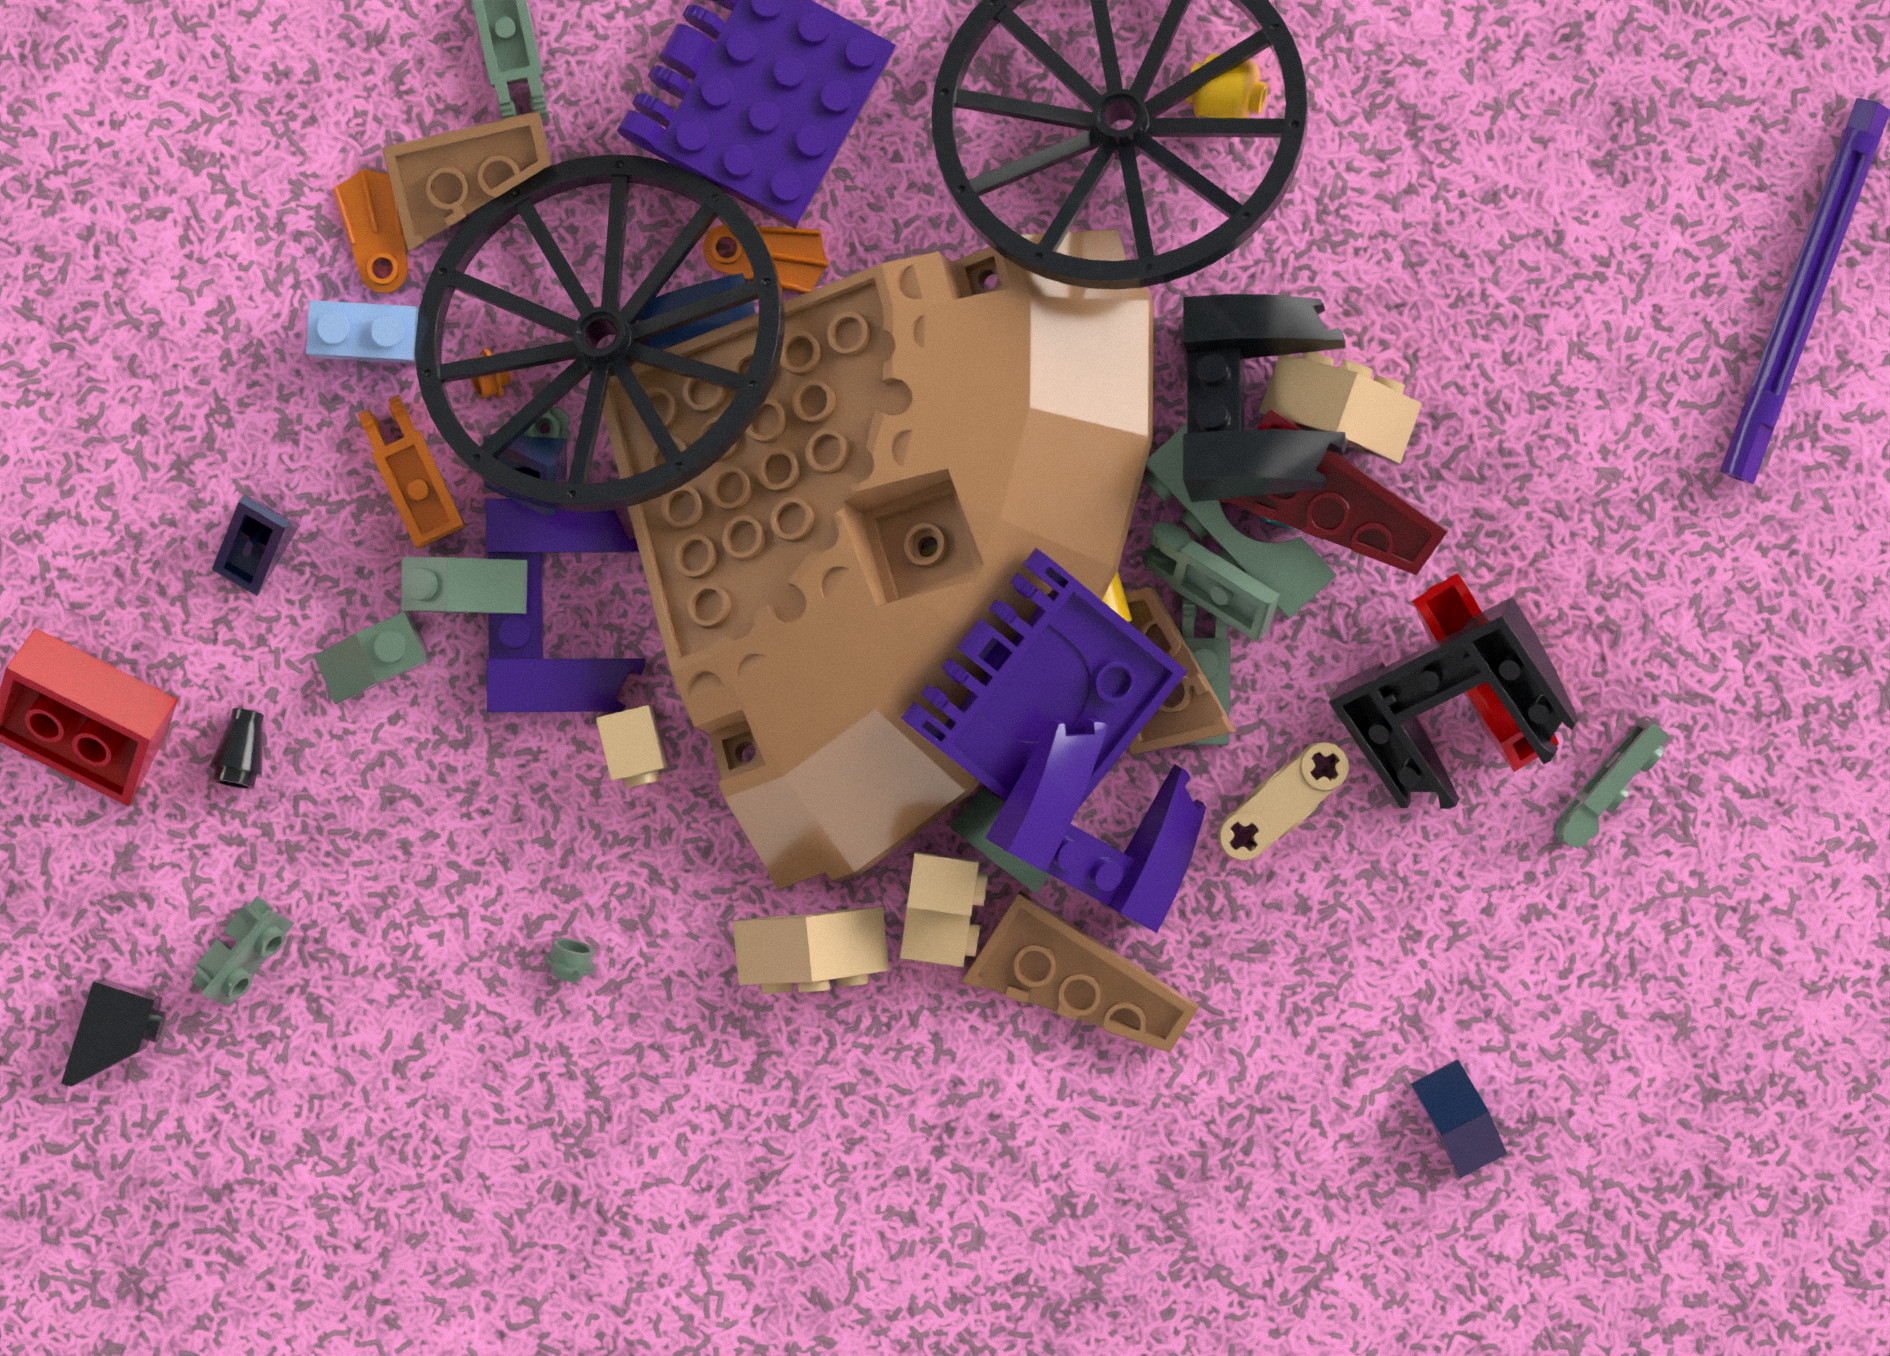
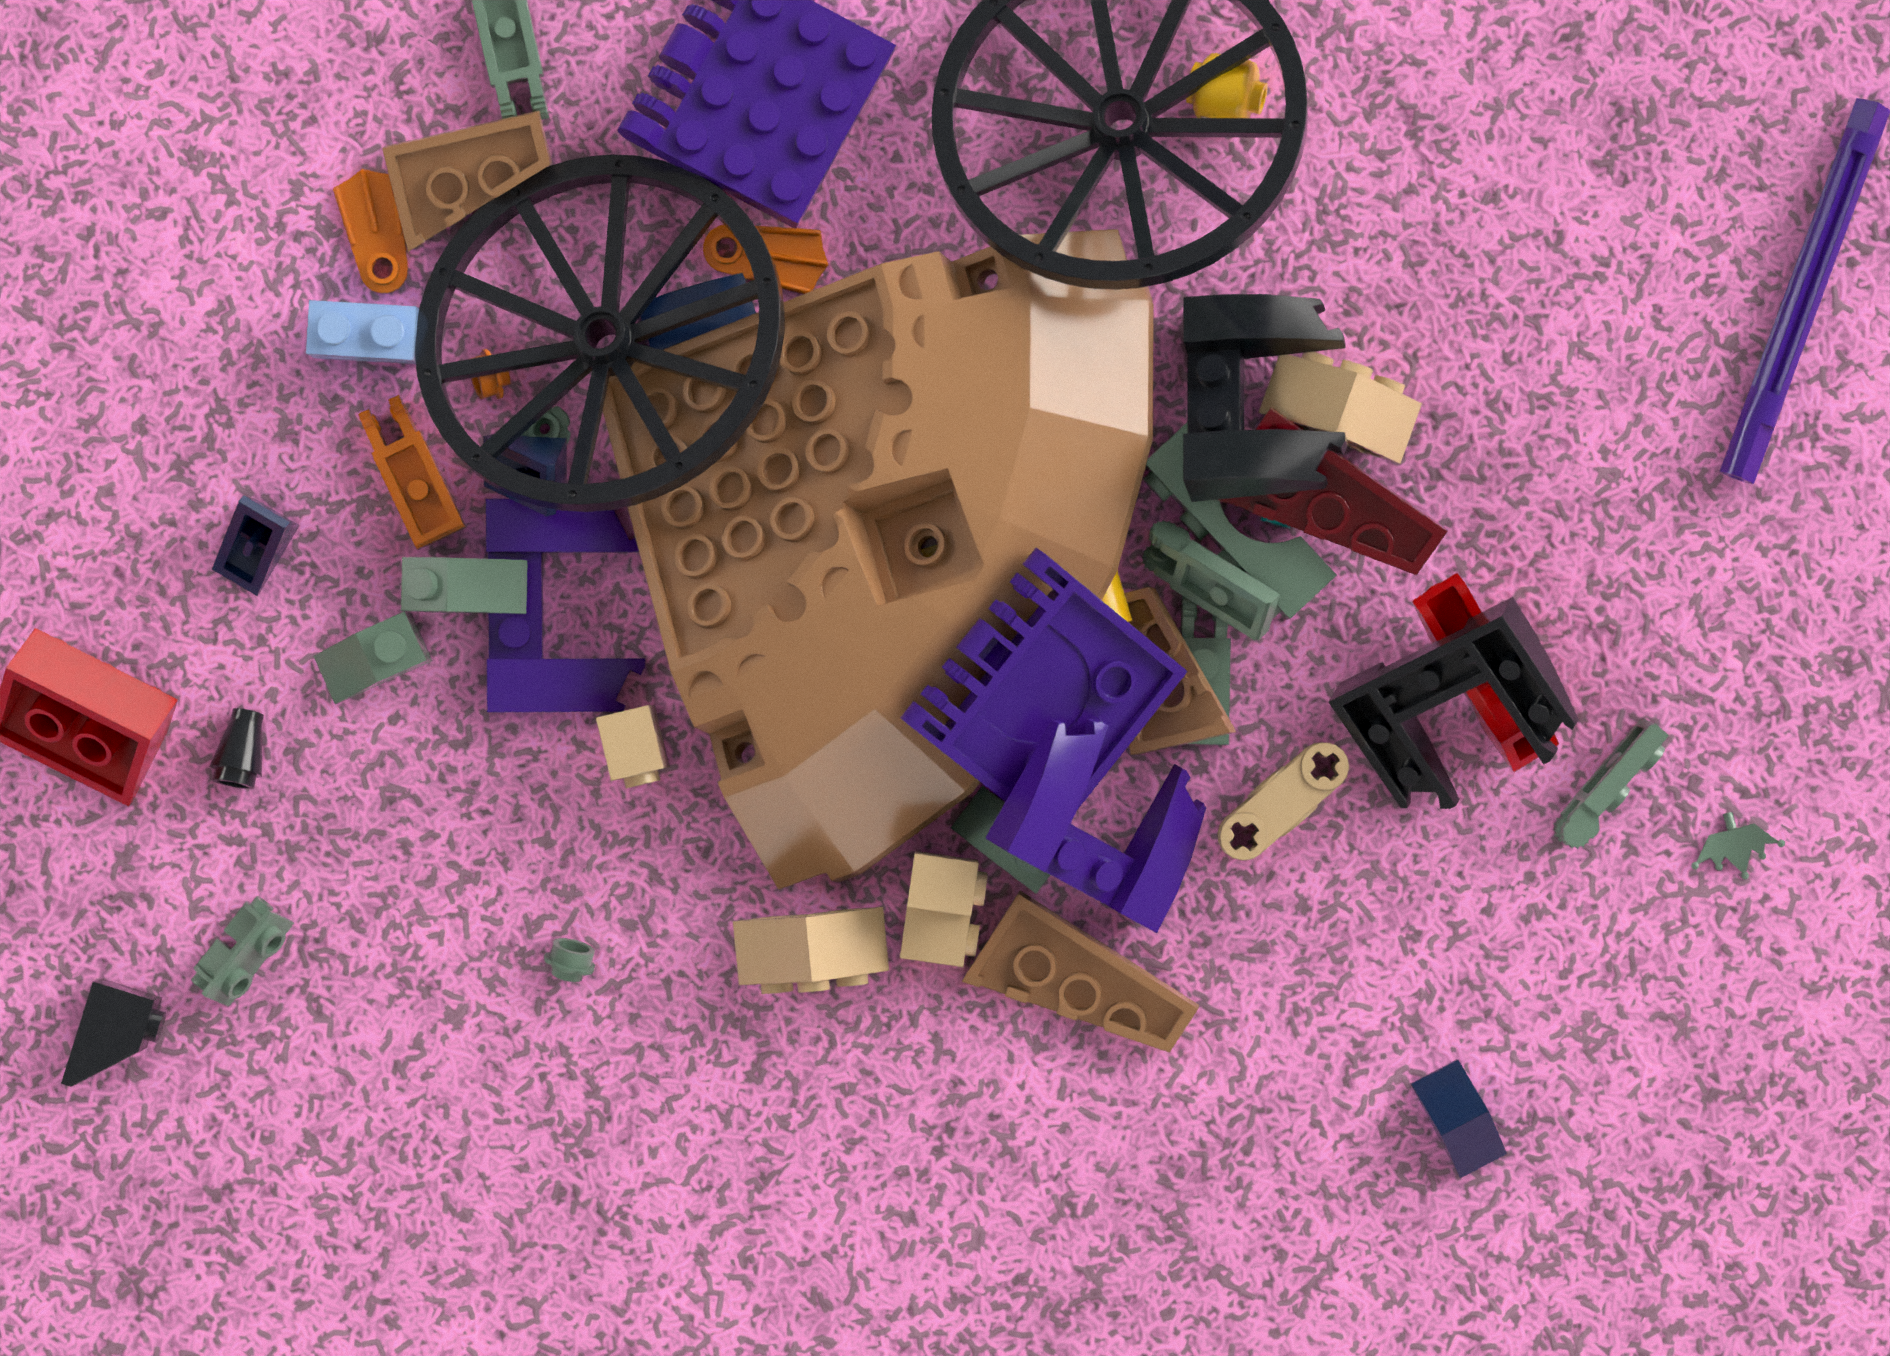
(1735, 845): none -> sand green piece

